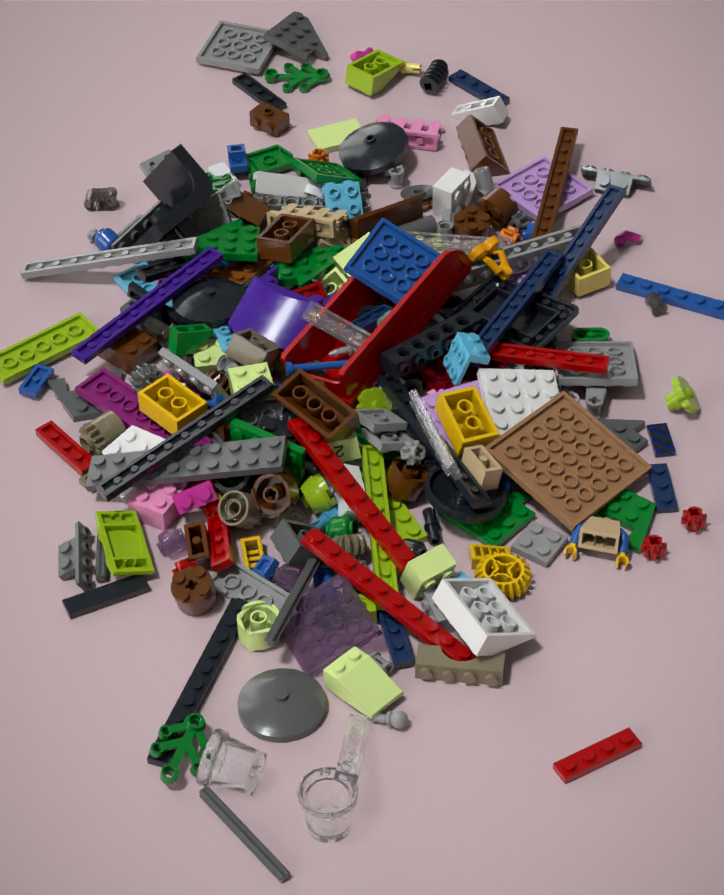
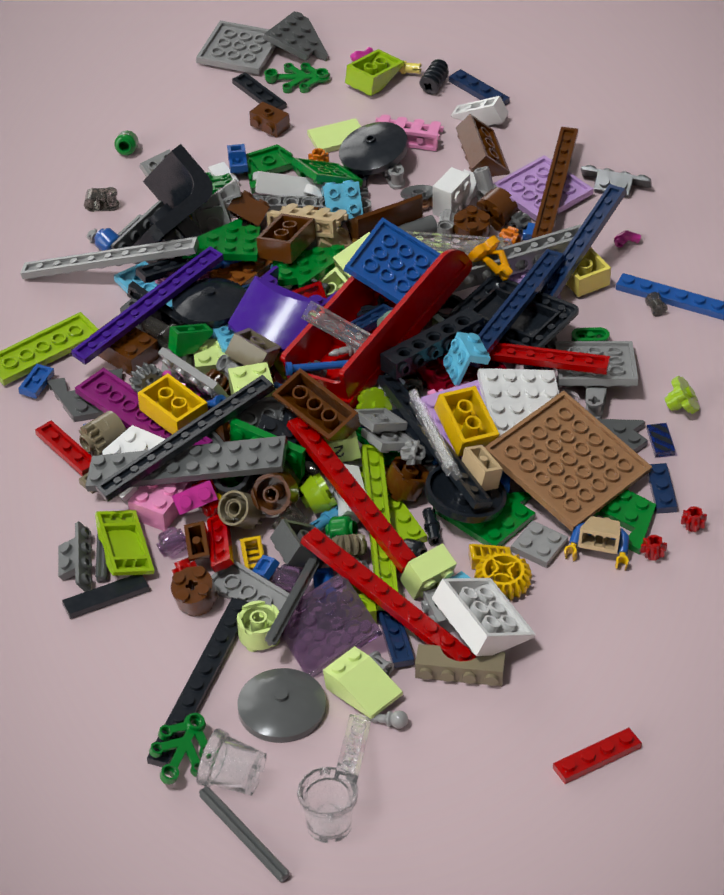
(126, 142): none -> green head

